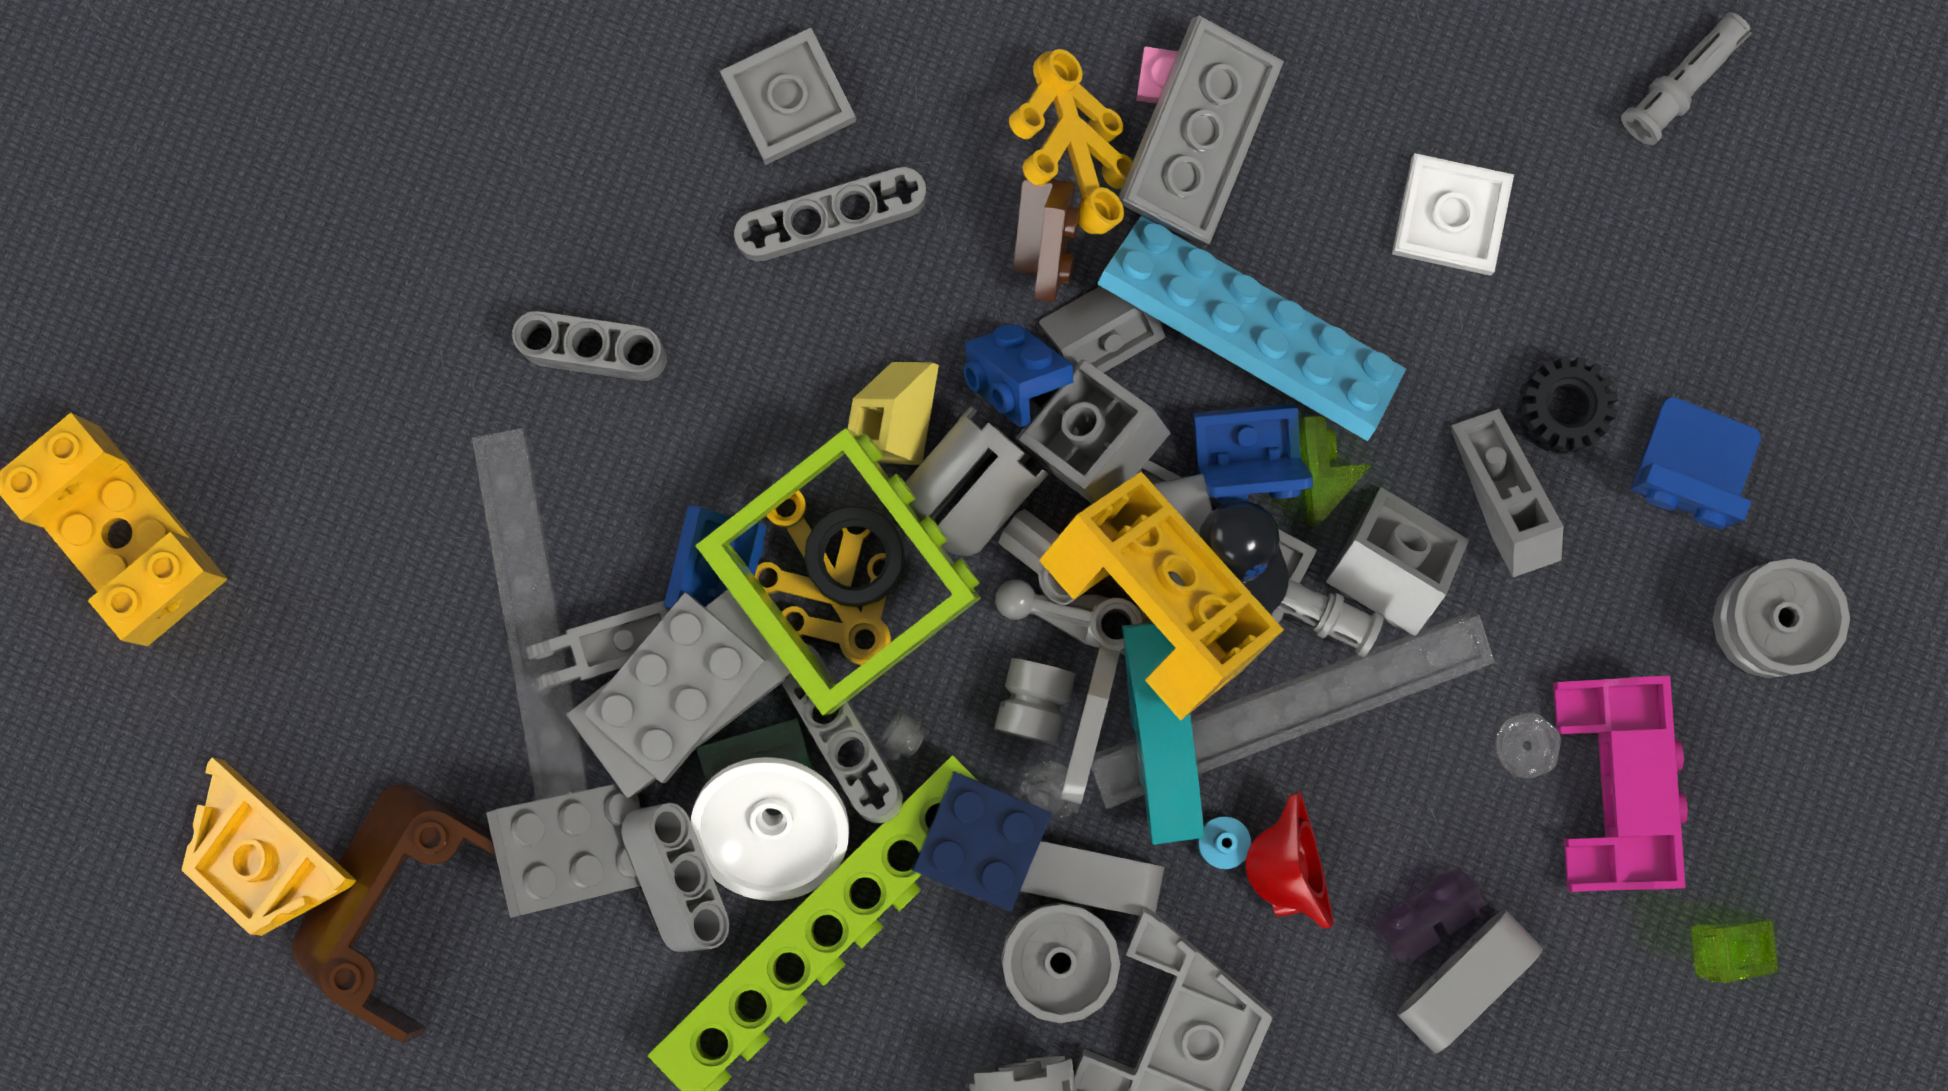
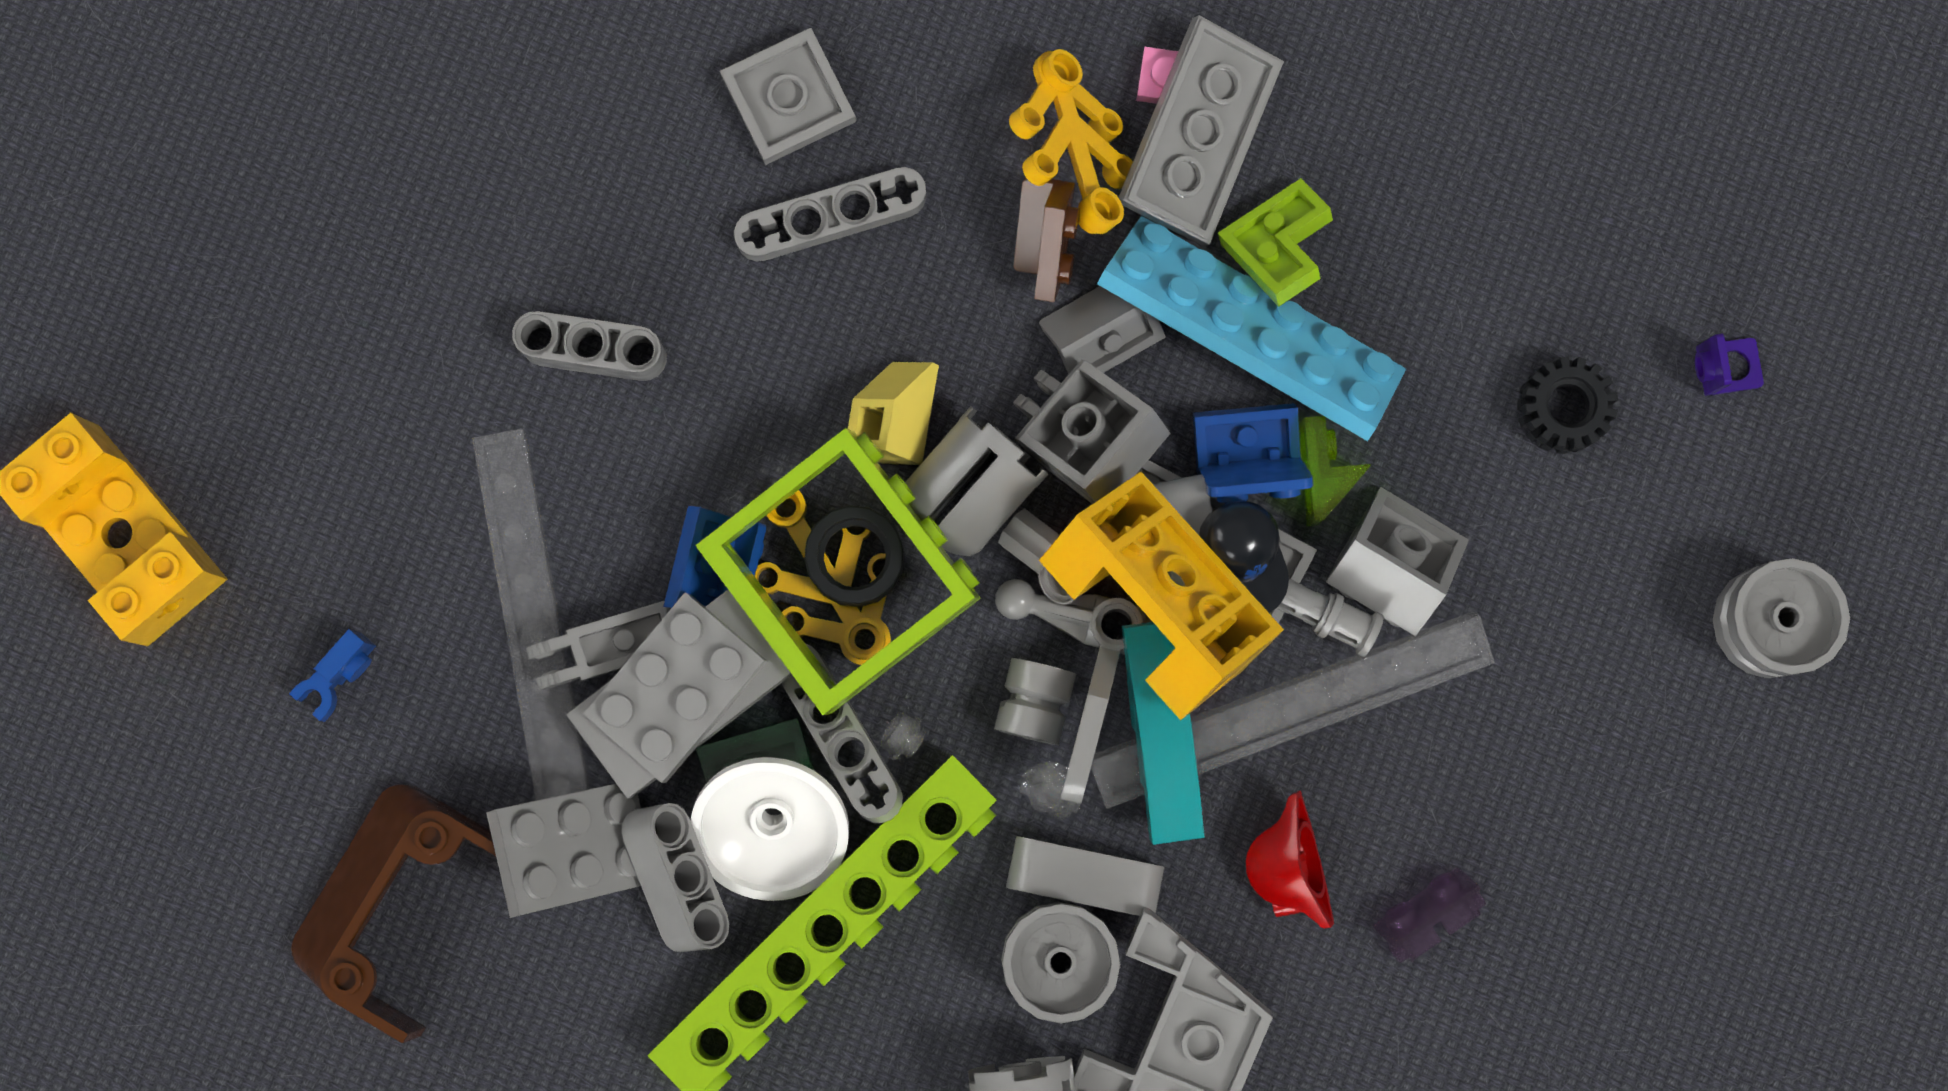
(256, 857): yellow wing -> none
(343, 662): none -> blue plate
(982, 841): dark blue plate -> none
(1012, 368): blue bracket -> none
(1211, 846): medium azure tile -> none
(1268, 238): none -> lime plate
(1452, 214): white tile -> none
(1470, 981): light grey beam -> none
(1509, 494): light grey slope -> none
(1544, 745): clear plate -> none
(1637, 784): dark pink bracket -> none
(1672, 94): light grey pin -> none
(1697, 464): blue bracket -> none
(1714, 369): none -> dark purple bracket
(1734, 950): clear neon green slope -> none

